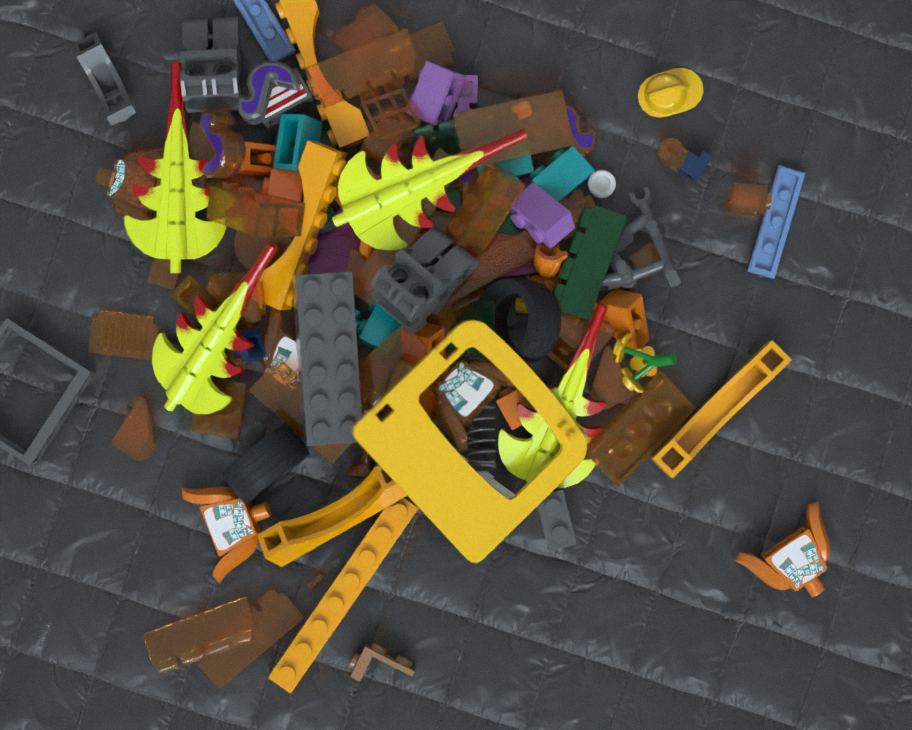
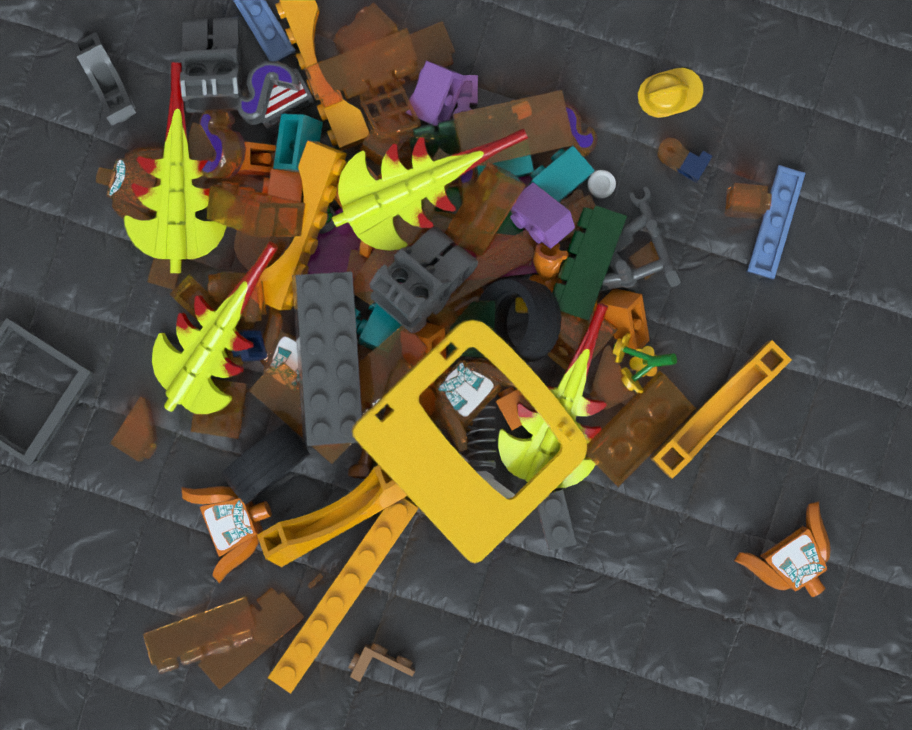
(123, 334): clear orange window -> none

